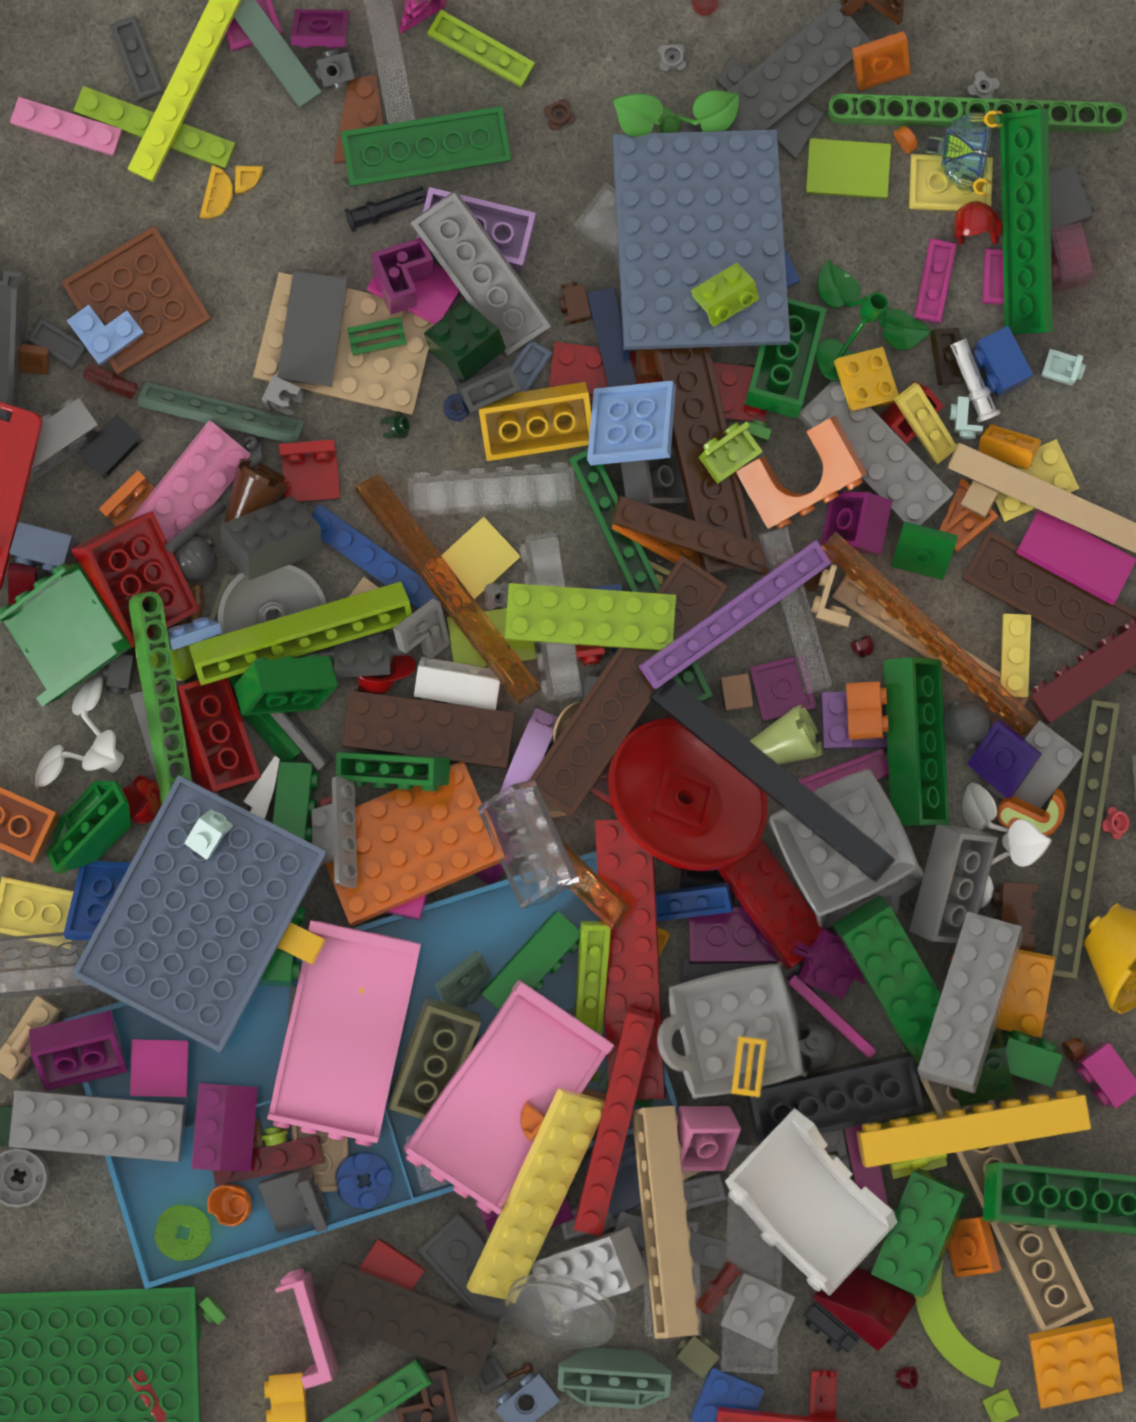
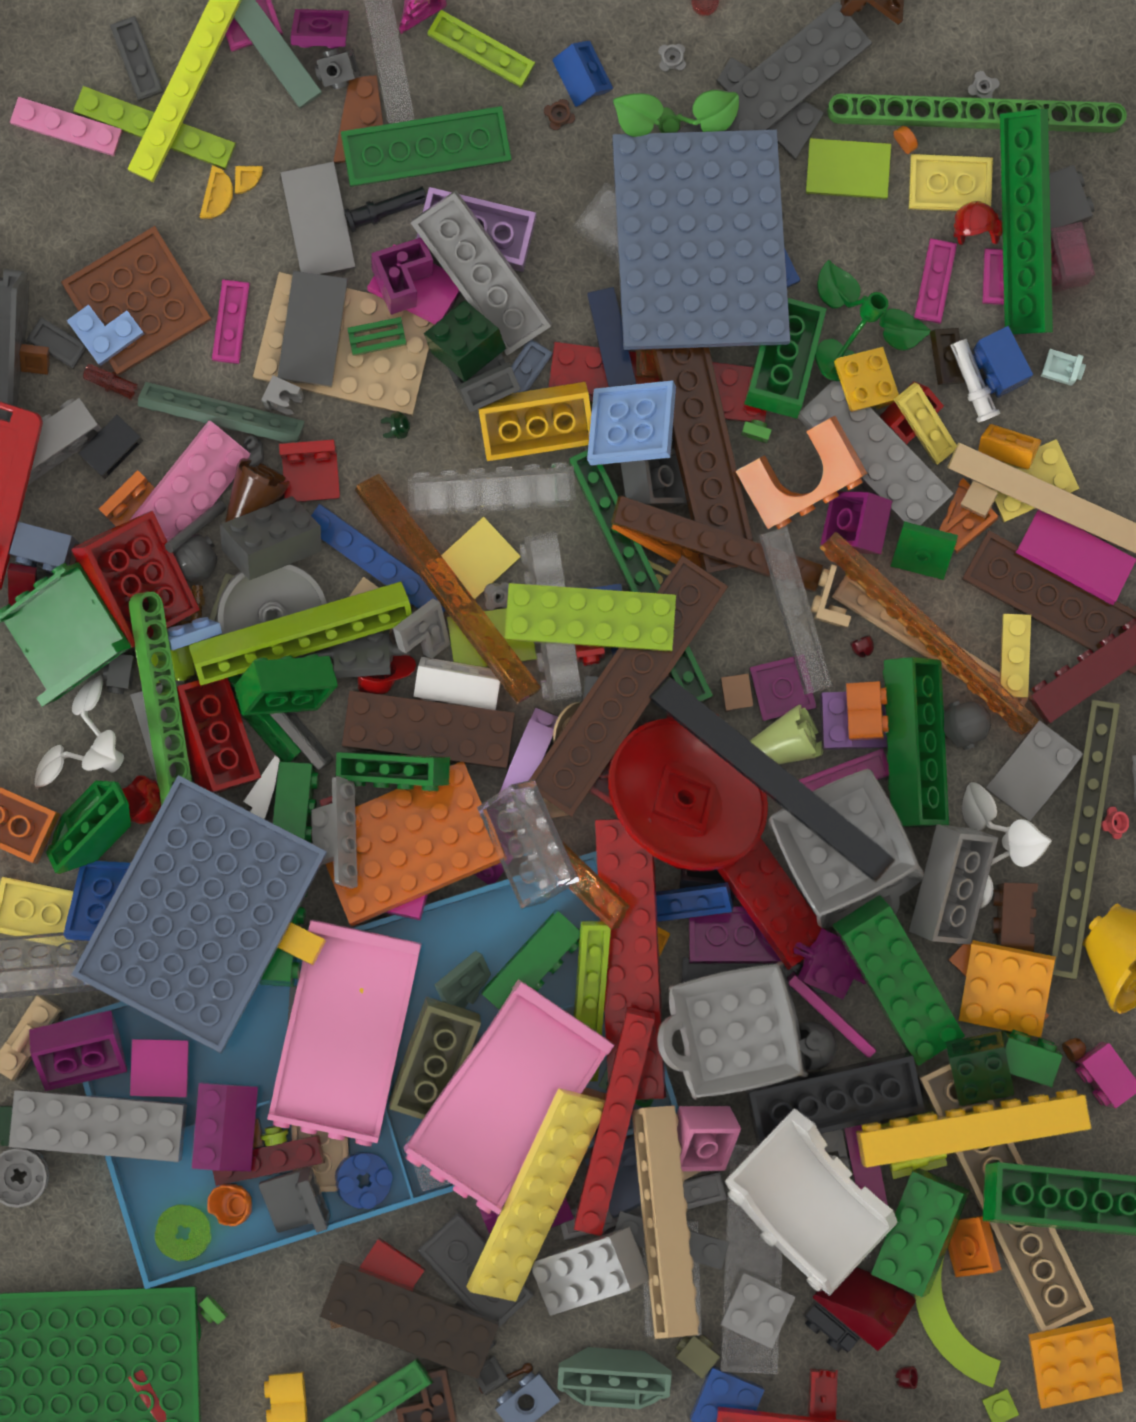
(208, 833): light aqua bracket -> none
(230, 321): none -> dark pink tile
(315, 1326): bright pink panel -> none
(318, 219): none -> light grey tile
(452, 415): clear blue plate -> none
(530, 1120): orange tile -> none
(561, 1311): clear dish -> none
(574, 304): reddish brown brick -> none
(582, 72): none -> blue panel
(718, 1288): clear red axle -> none
(726, 294): lime bracket -> none
(730, 453): lime bracket -> none
(734, 614): medium lavender plate -> none
(745, 1091): yellow tile -> none
(881, 61): orange plate -> none
(959, 414): light aqua bracket -> none
(966, 150): torso -> none
(970, 1002): light grey brick -> none
(1004, 759): dark purple tile -> none
(1045, 821): orange animal -> none

